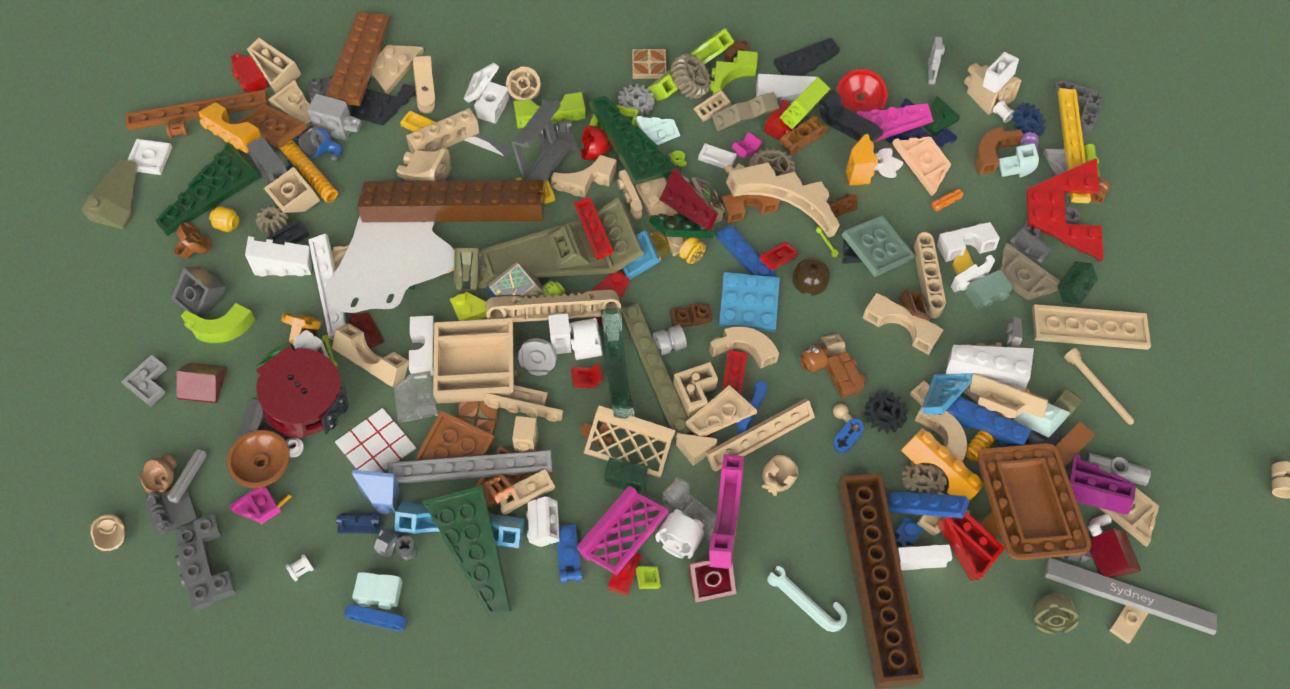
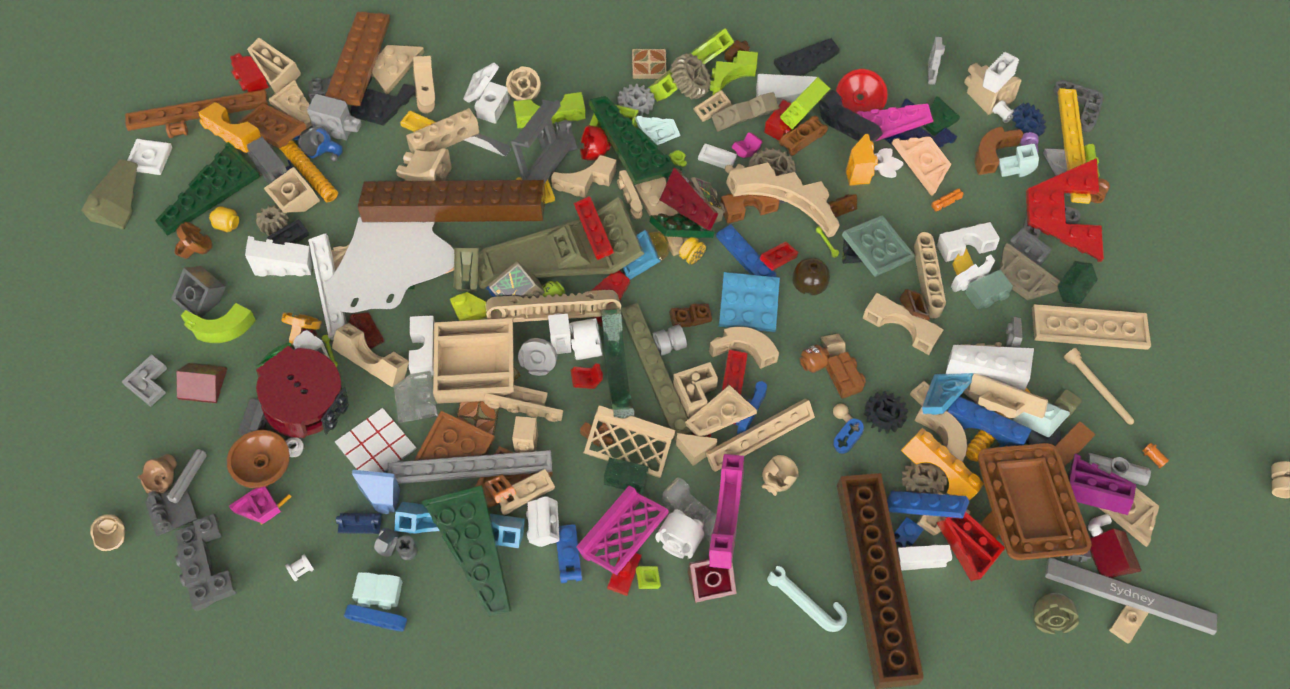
(1155, 455): none -> orange pin

